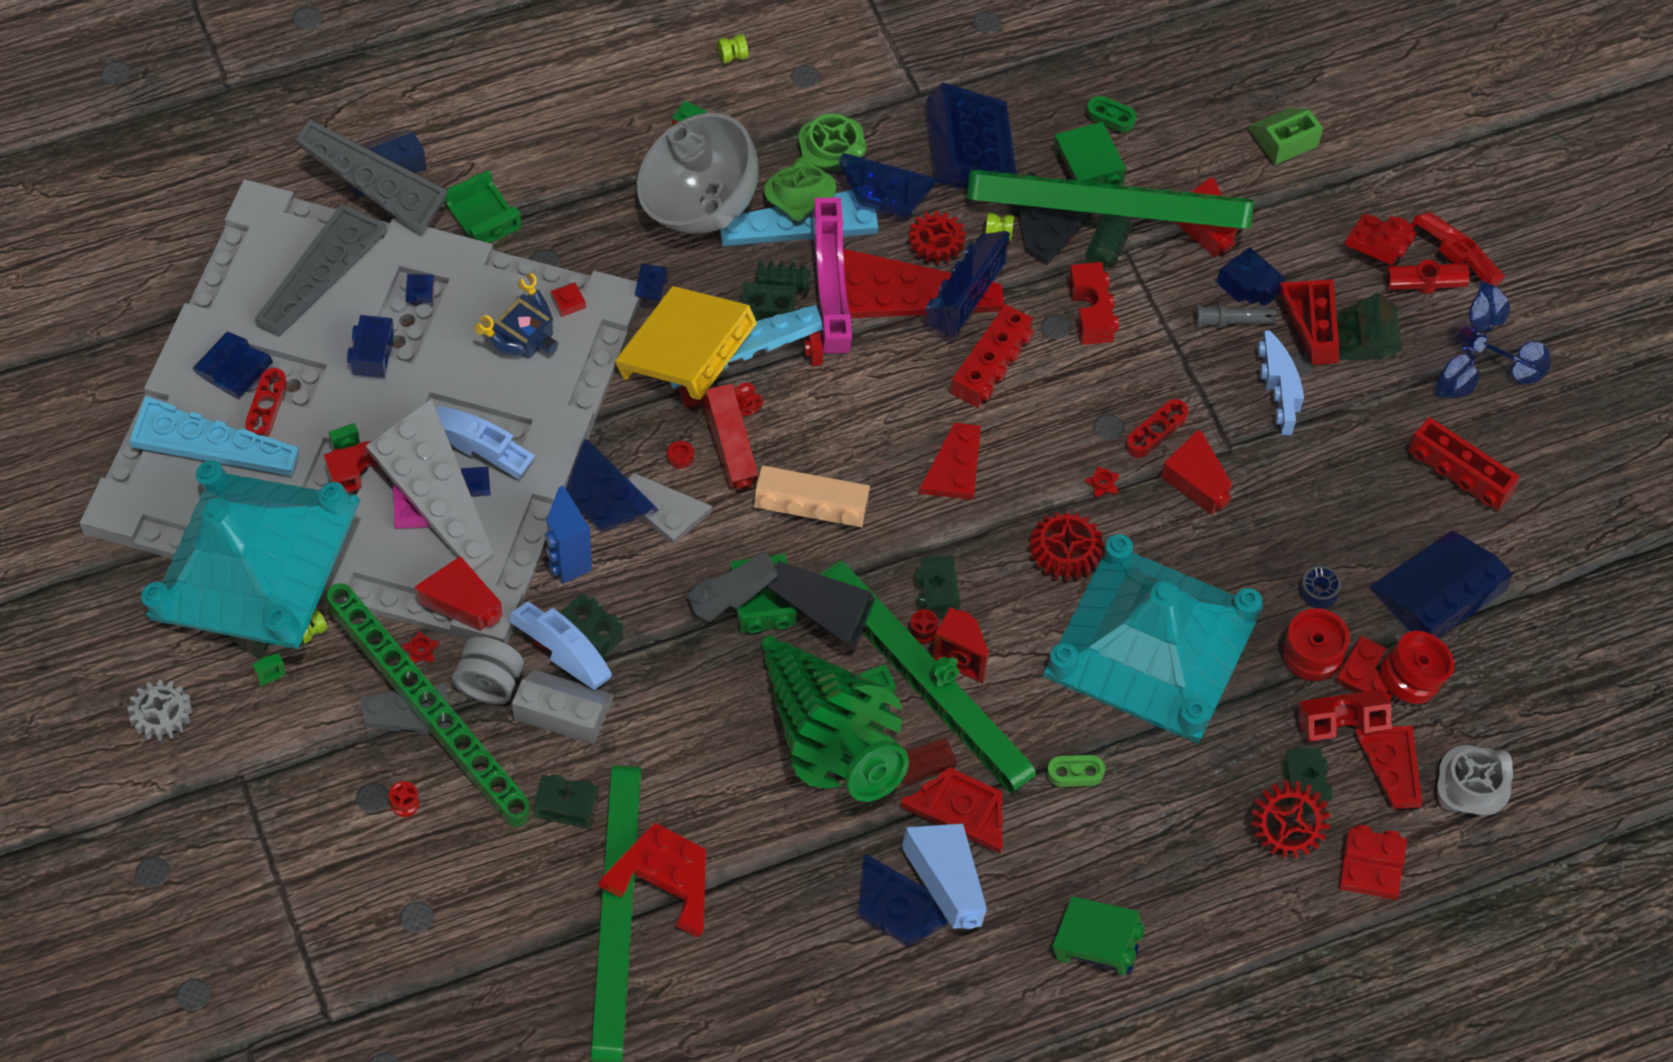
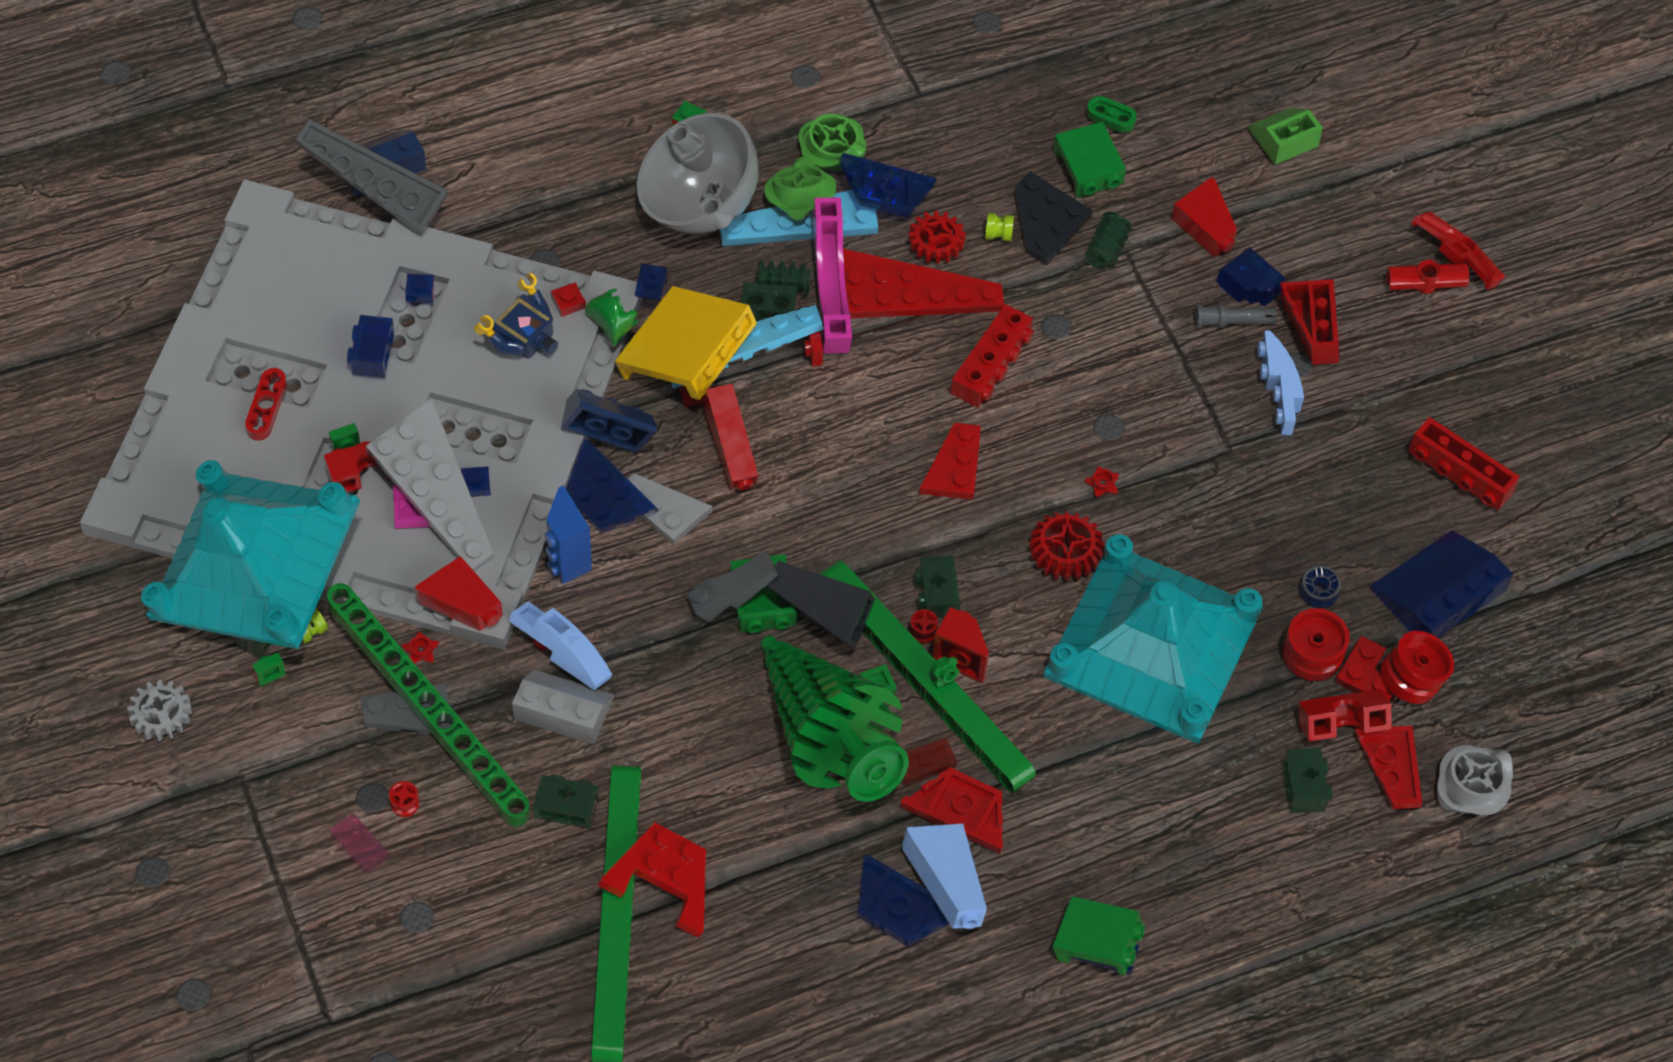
(179, 433): medium azure wing -> none
(232, 364): clear blue slope -> none
(329, 255): dark grey wing -> none
(359, 843): none -> clear pink plate
(482, 209): green panel -> none
(485, 439): light blue slope -> none
(488, 670): light grey wheel -> none
(597, 621): clear green brick -> none
(608, 421): none -> dark blue slope
(611, 316): none -> green hair
(680, 454): red tile -> none
(732, 48): lime wheel -> none
(747, 399): red wheel -> none
(811, 496): light nougat brick -> none
(968, 134): clear blue slope -> none
(968, 282): clear blue slope -> none
(1075, 770): bright green plate -> none
(1090, 284): red arch -> none
(1110, 199): green beam -> none
(1155, 439): red beam -> none
(1198, 474): red slope -> none
(1283, 832): red gear -> none
(1369, 329): clear green slope -> none
(1373, 862): red plate -> none
(1382, 239): red plate -> none
(1489, 310): clear blue plant -> none

